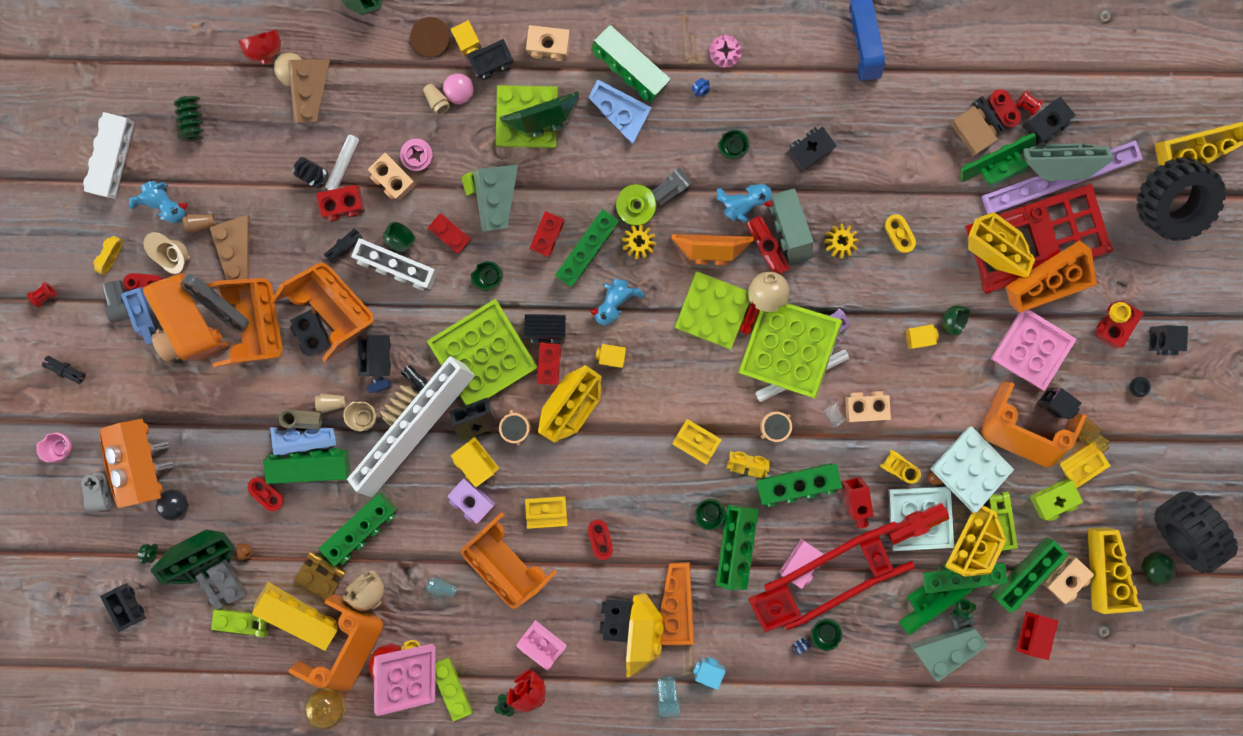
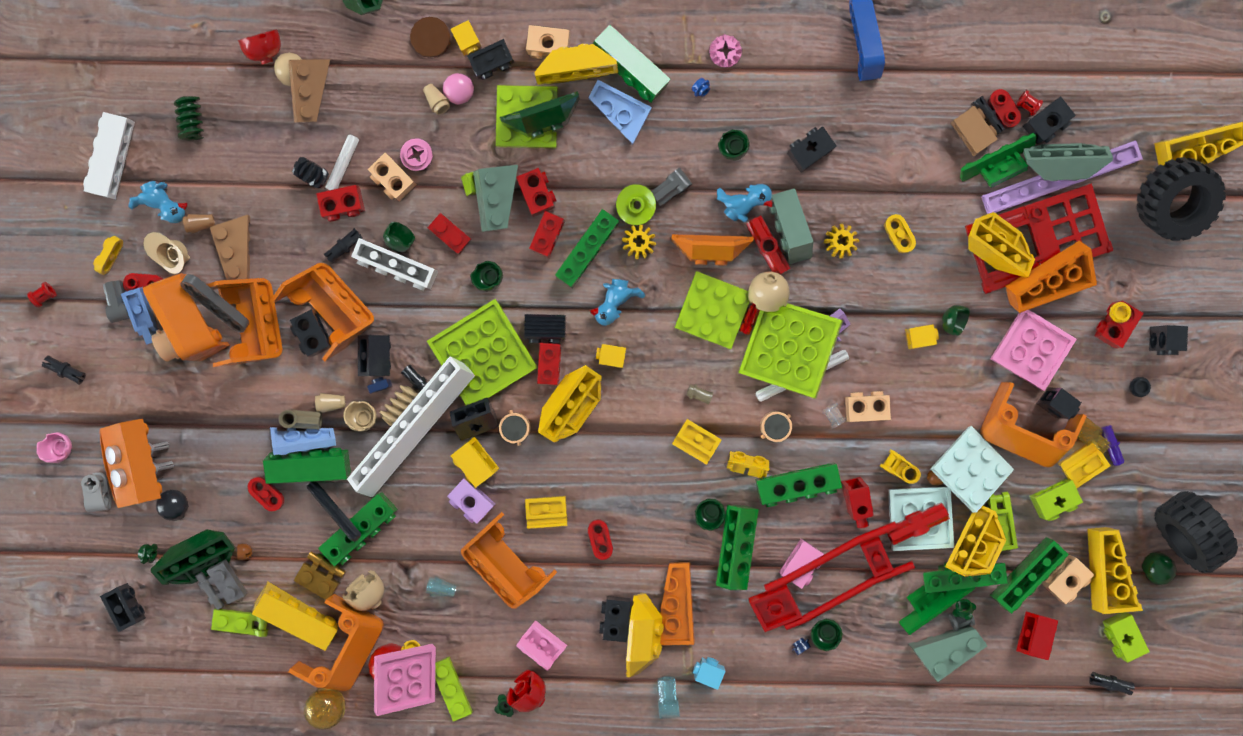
(334, 511): none -> black axle
(532, 193): none -> red brick
(575, 64): none -> yellow wedge
(699, 394): none -> dark tan pin
(1111, 683): none -> black pin
(1114, 450): none -> dark purple axle
(1133, 644): none -> lime brick

